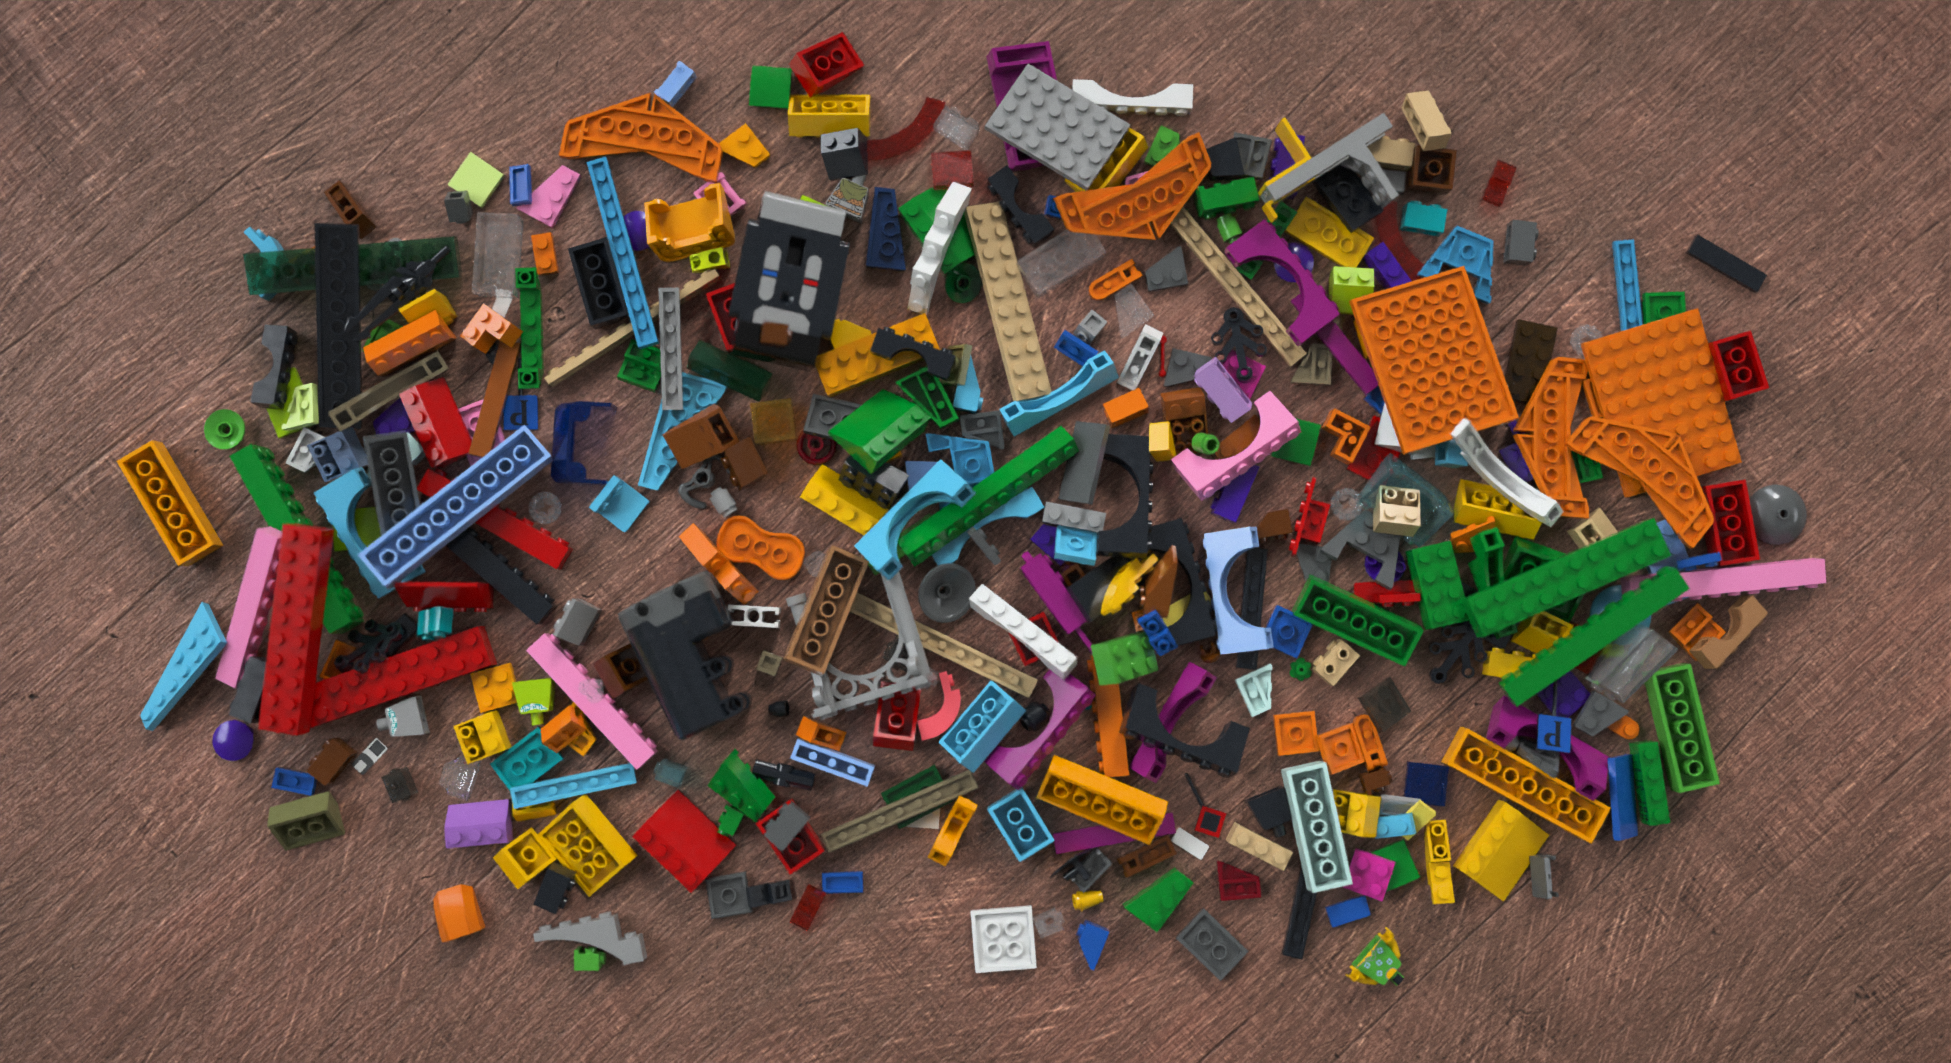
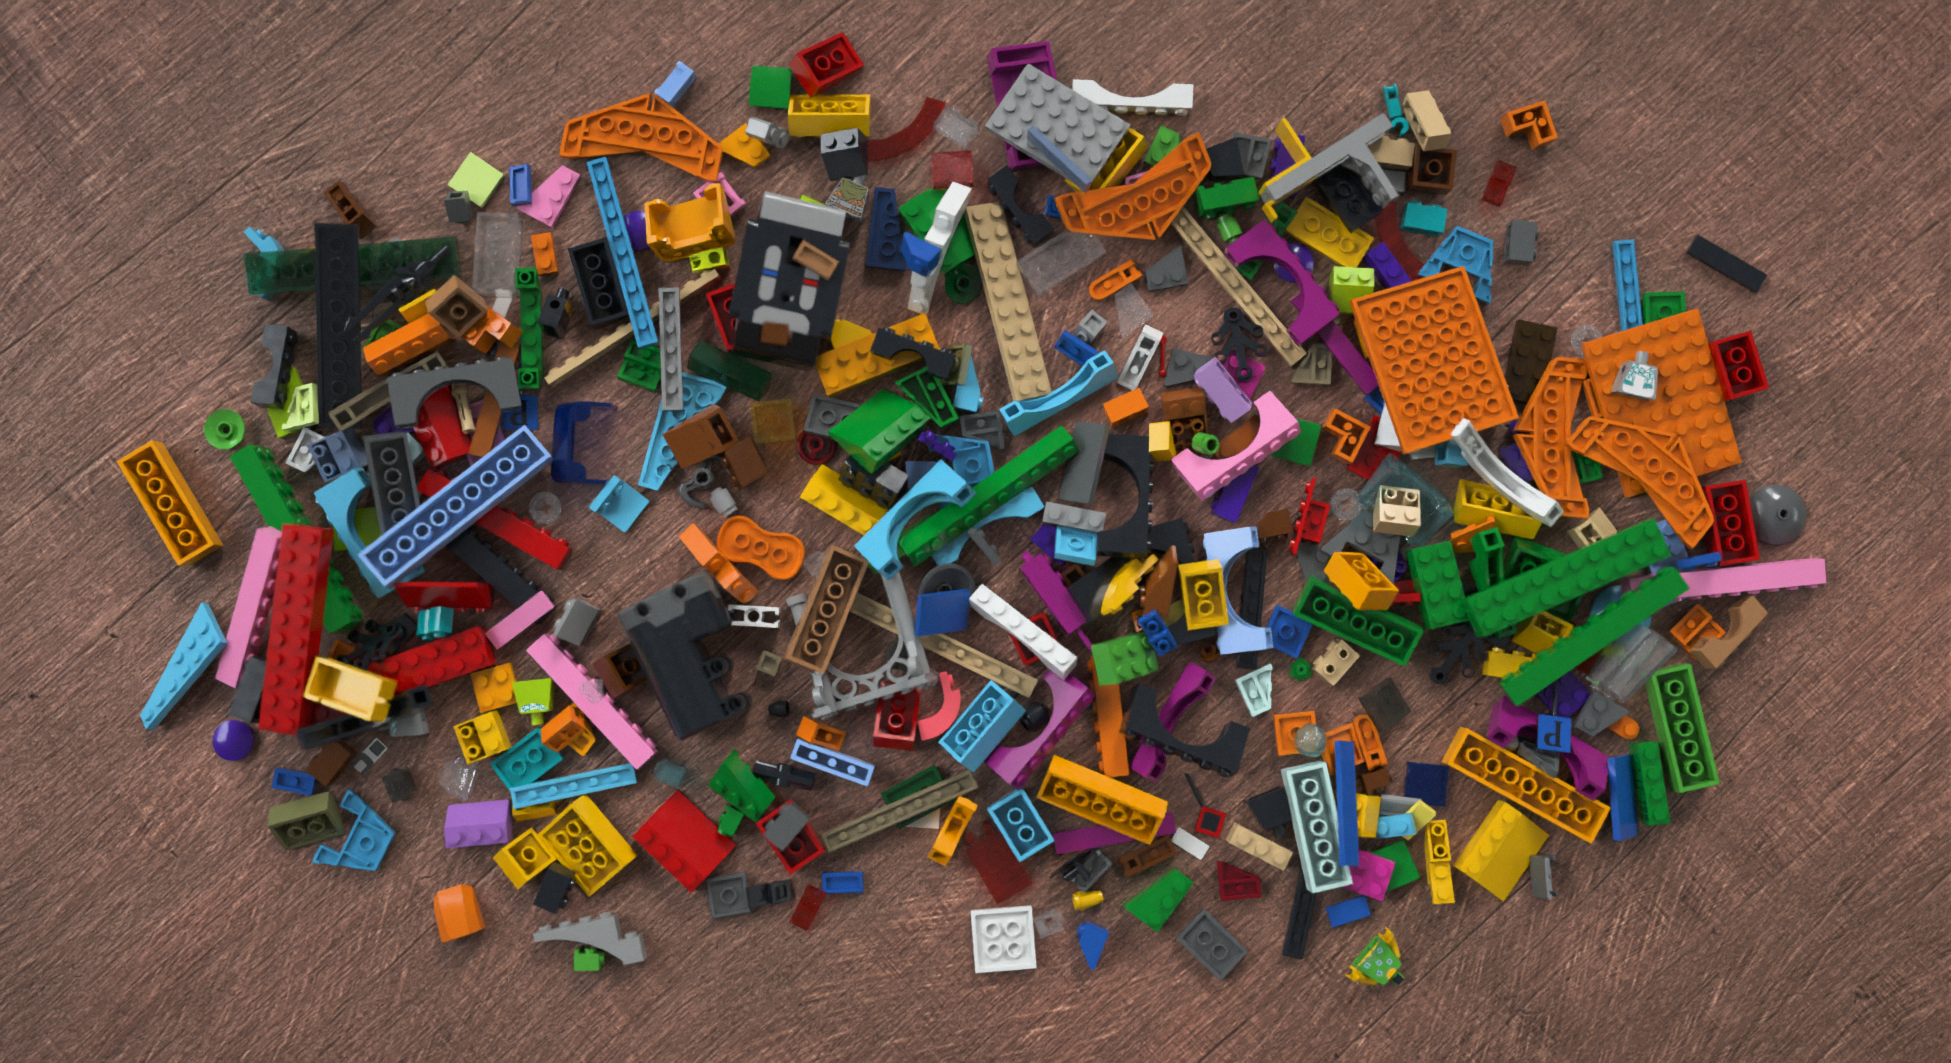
(350, 726): none -> black arch
(352, 688): none -> yellow piece
(366, 842): none -> dark azure wing
(411, 390): none -> dark grey arch
(456, 306): none -> medium nougat brick
(461, 393): none -> tan pin
(519, 620): none -> bright pink tile
(556, 314): none -> black torso
(767, 132): none -> light grey brick
(815, 260): none -> medium nougat tile
(919, 254): none -> blue slope
(931, 439): none -> dark purple wing
(942, 612): none -> blue tile
(997, 864): none -> clear red tile
(1059, 159): none -> sand blue tile
(1203, 594): none -> yellow slope
(1310, 740): none -> clear light blue hair
(1346, 803): none -> blue tile
(1360, 581): none -> light orange brick
(1394, 110): none -> teal piece
(1532, 120): none -> orange brick
(1637, 378): none -> torso

